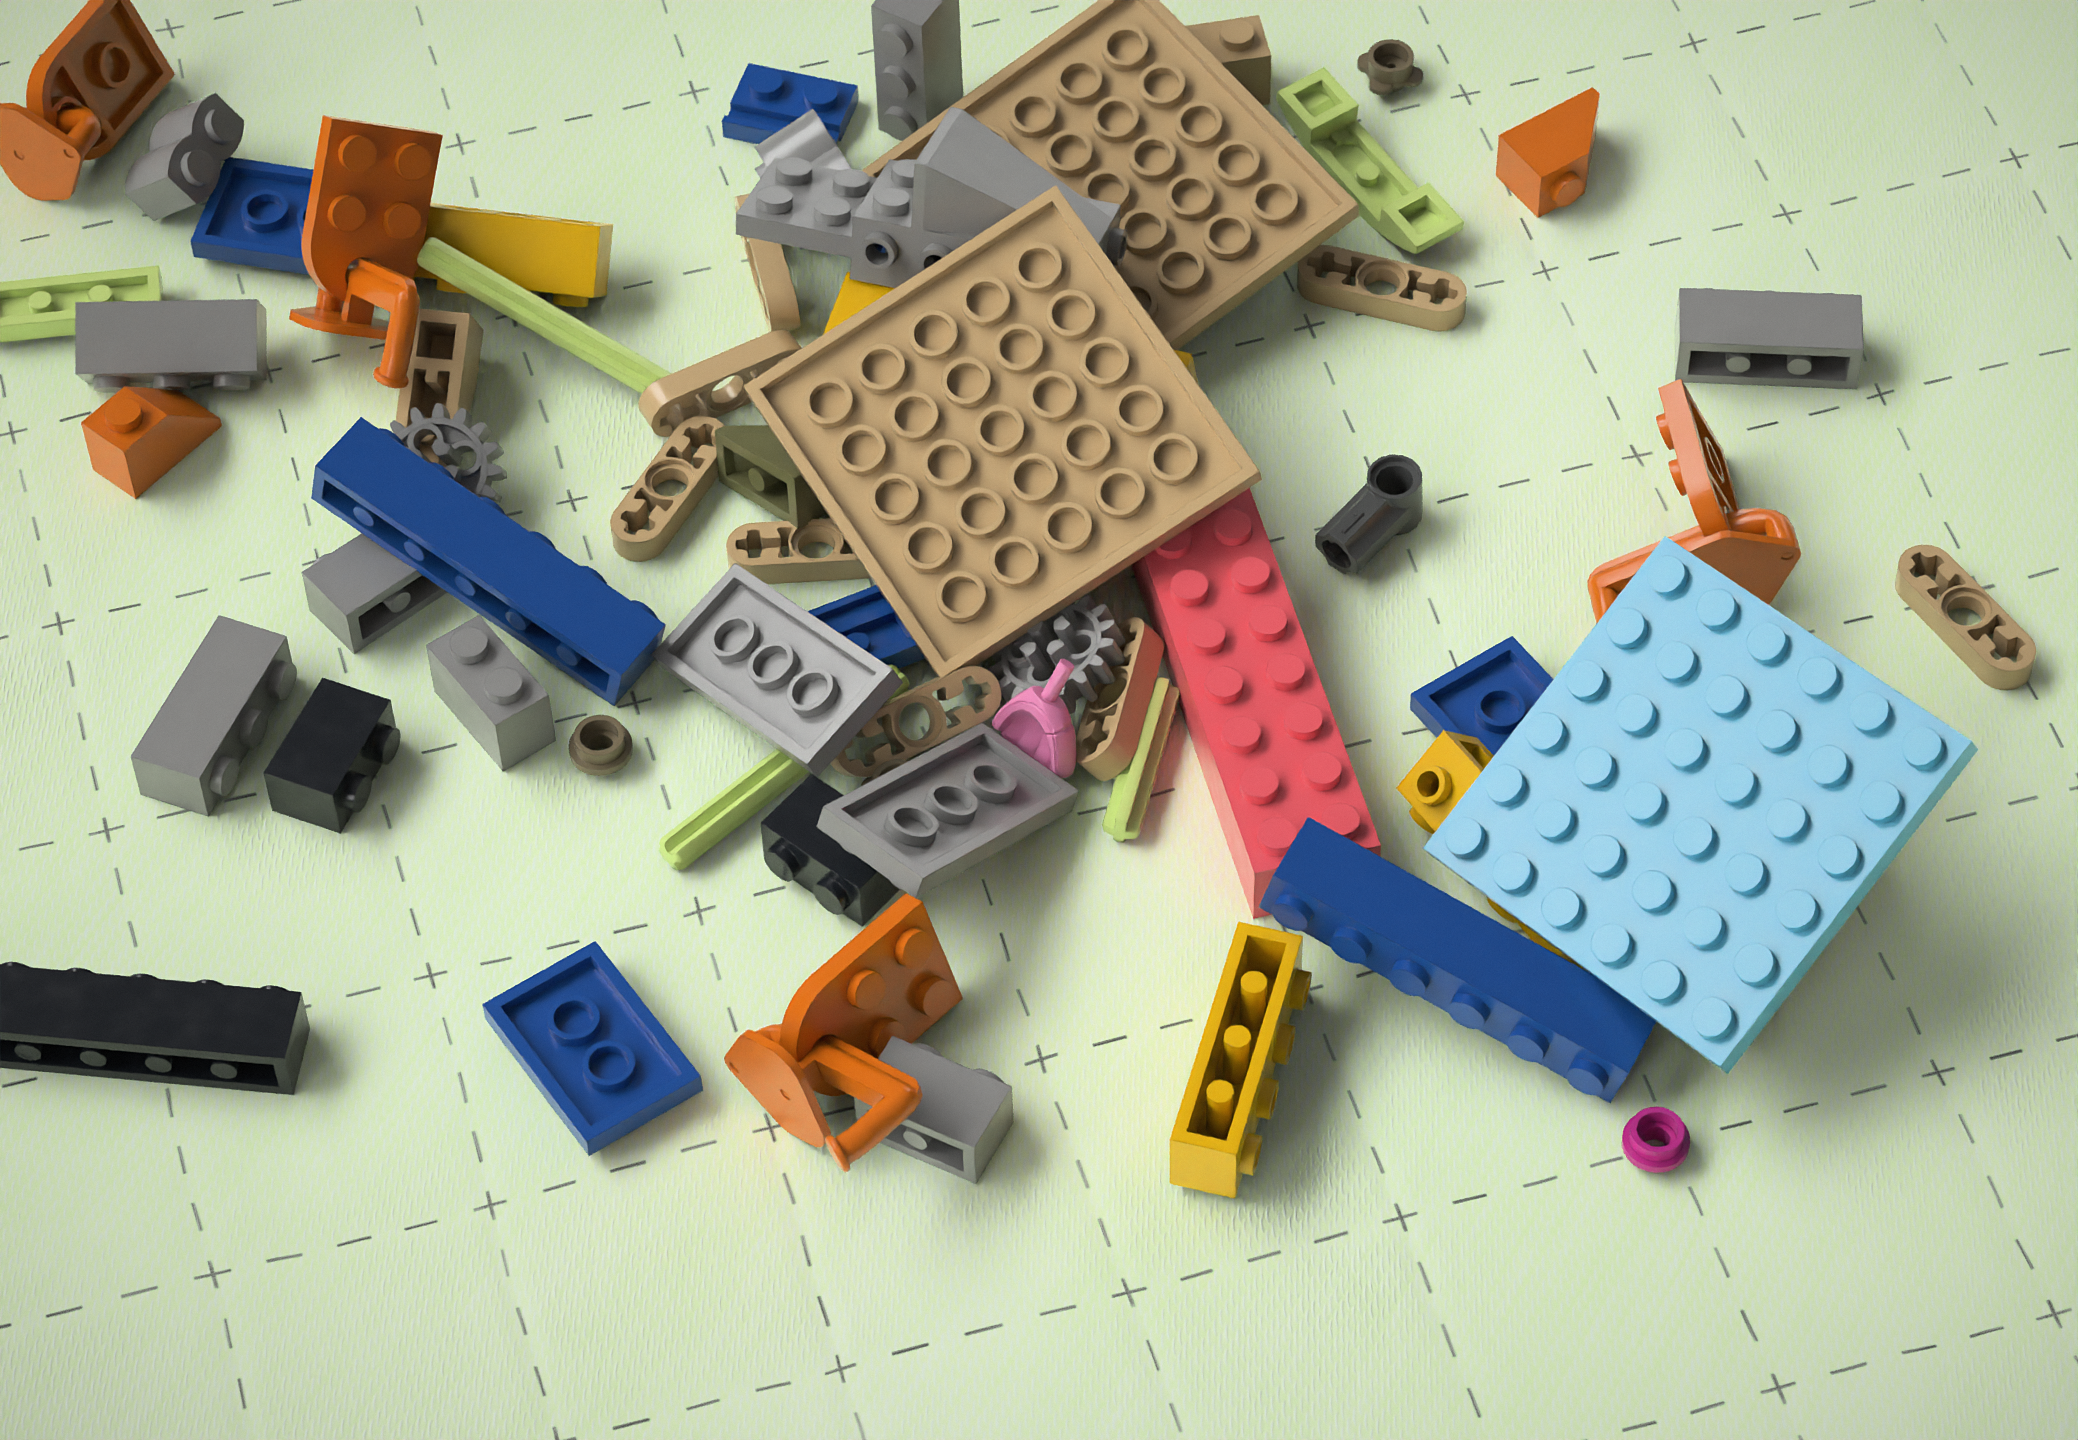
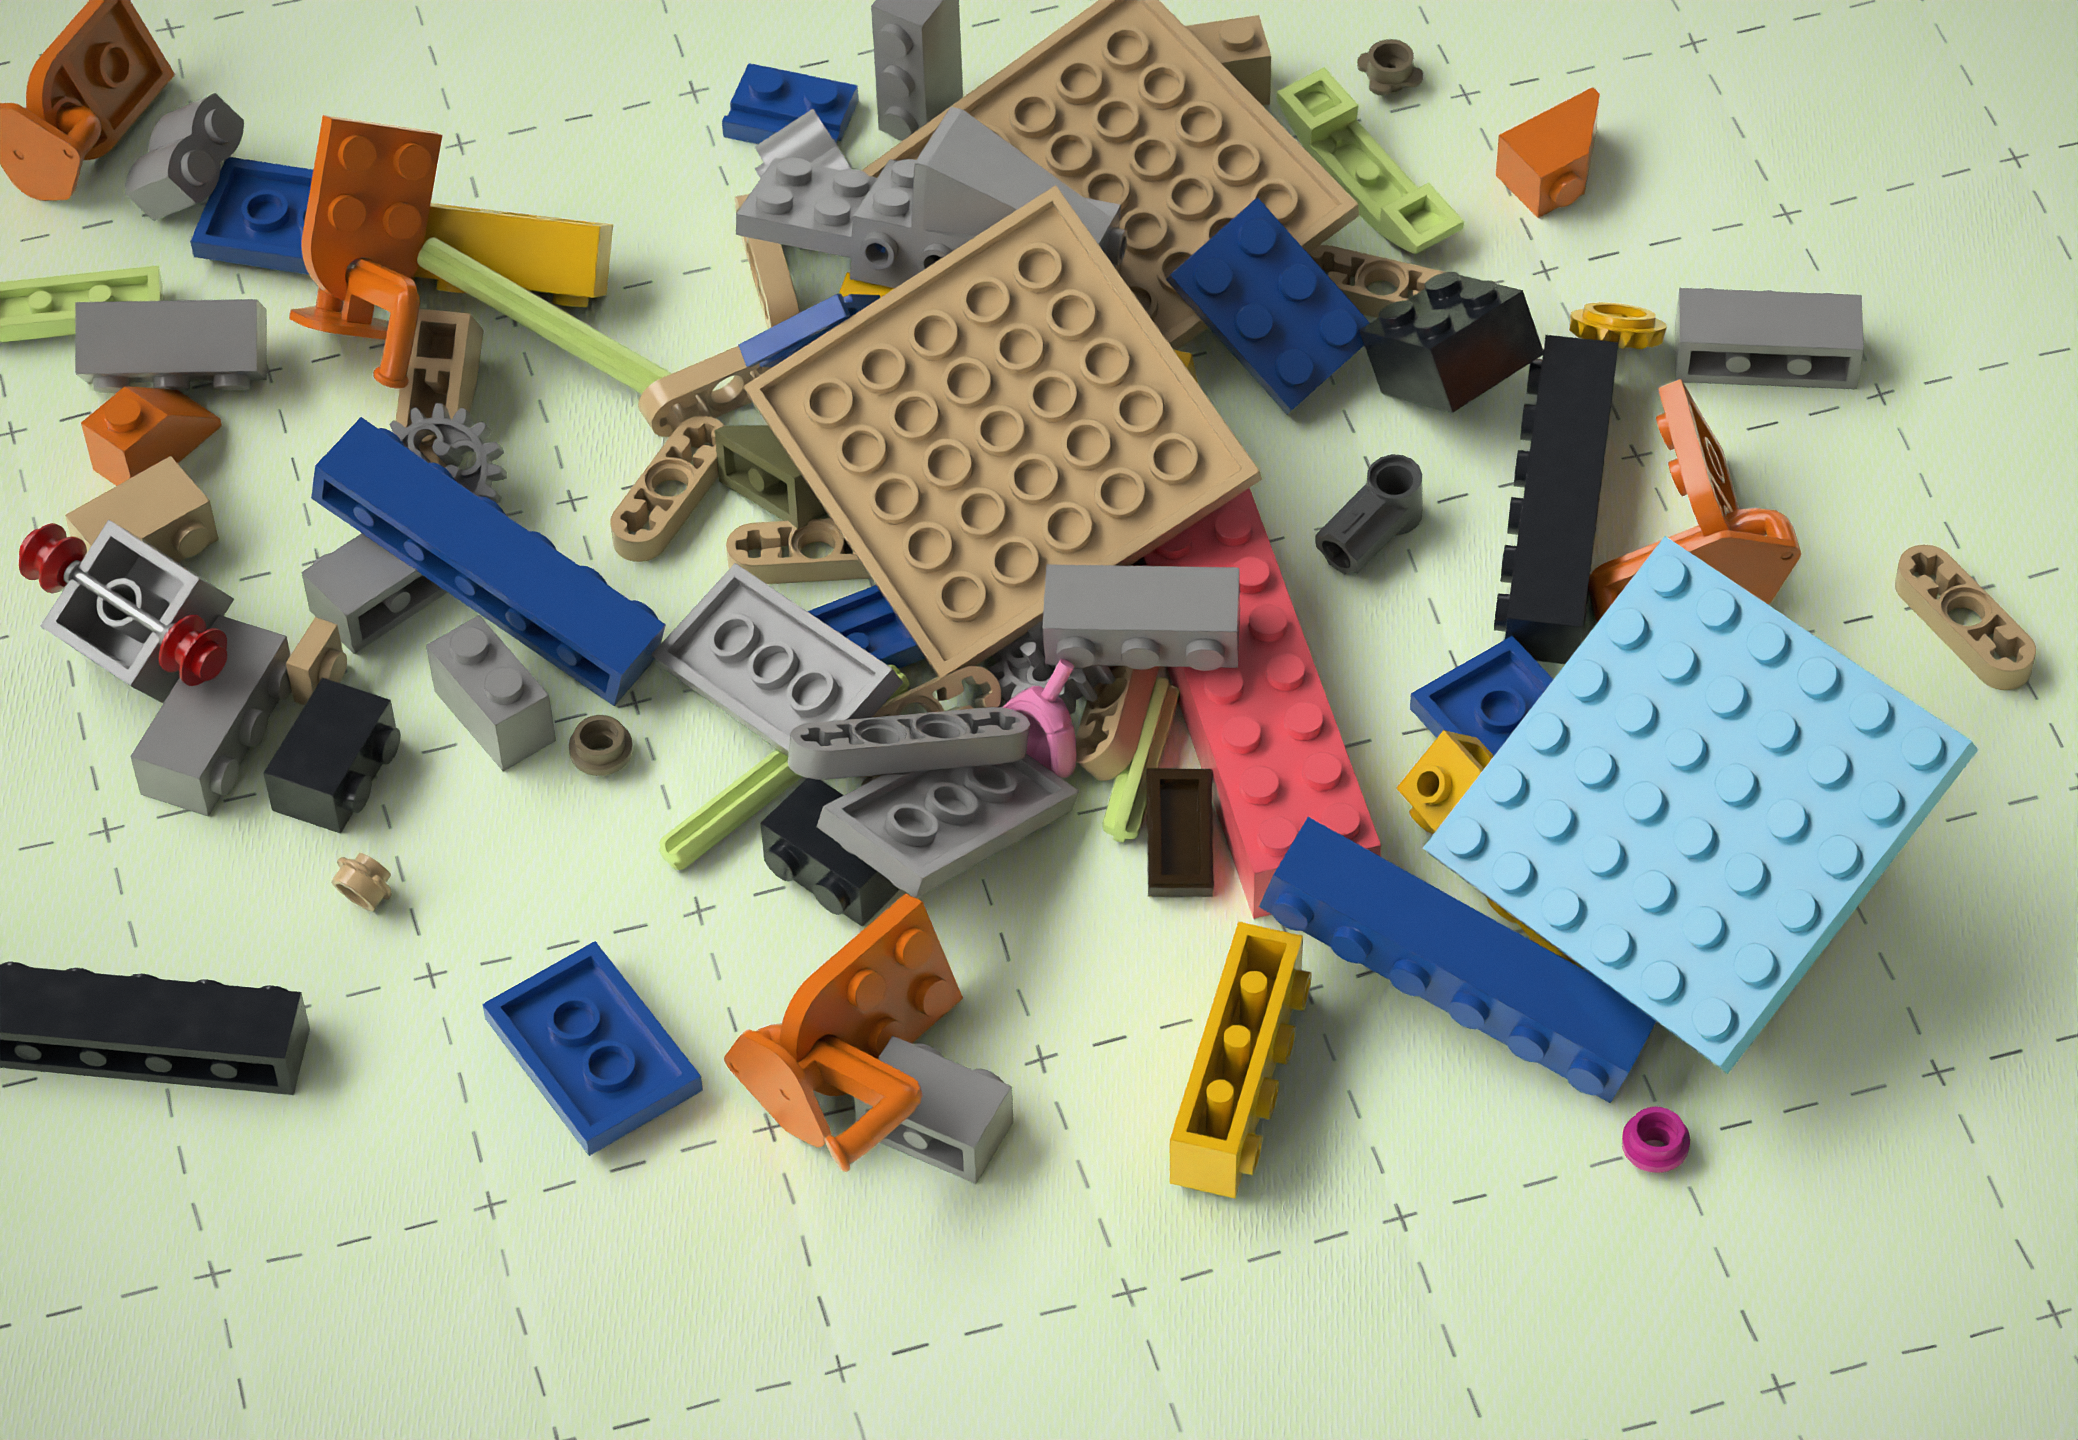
(128, 607): none -> light grey brick
(157, 507): none -> tan brick
(315, 657): none -> tan plate
(362, 881): none -> tan plate
(801, 329): none -> plate
(908, 743): none -> light grey beam
(1142, 616): none -> light grey brick
(1179, 832): none -> dark brown tile
(1270, 305): none -> blue plate
(1451, 341): none -> black brick
(1560, 497): none -> black brick
(1618, 323): none -> yellow gear

